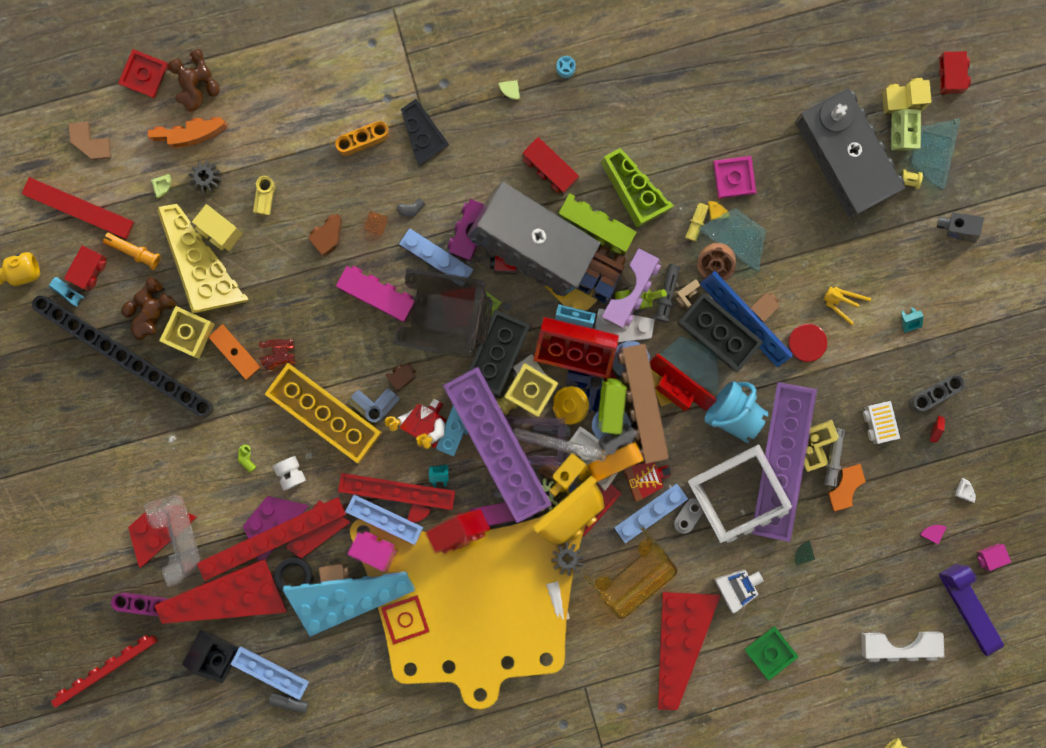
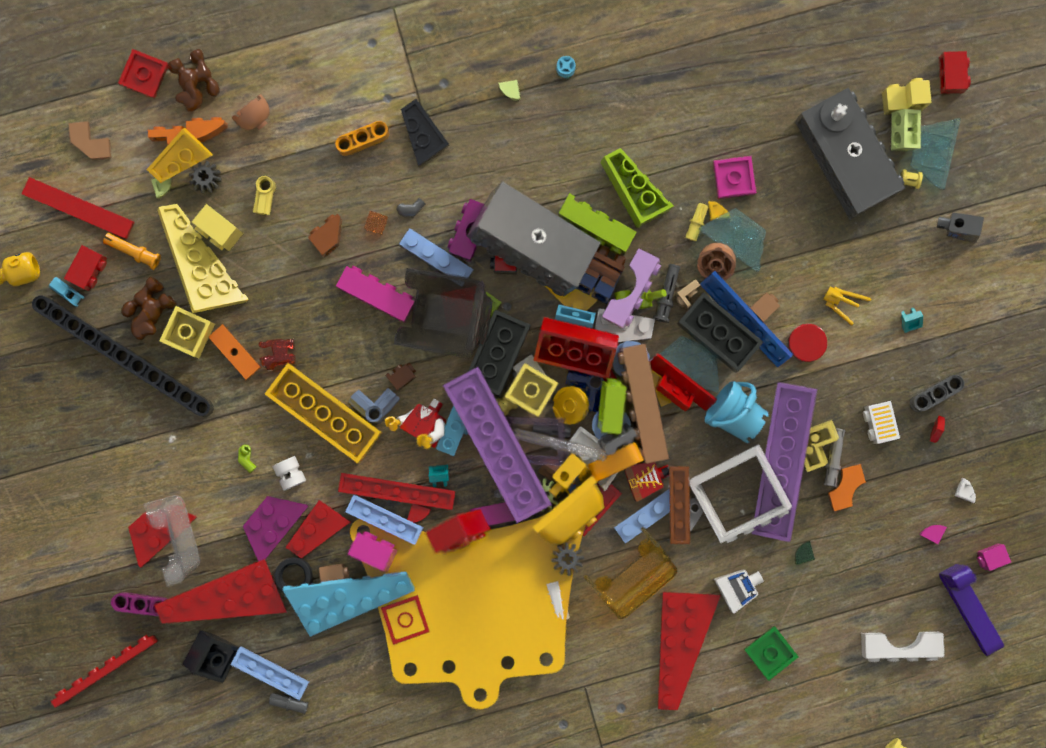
(178, 156): none -> yellow wing
(253, 114): none -> nougat cylinder
(271, 538): red plate -> none
(549, 166): red brick -> none
(679, 504): none -> dark orange tile

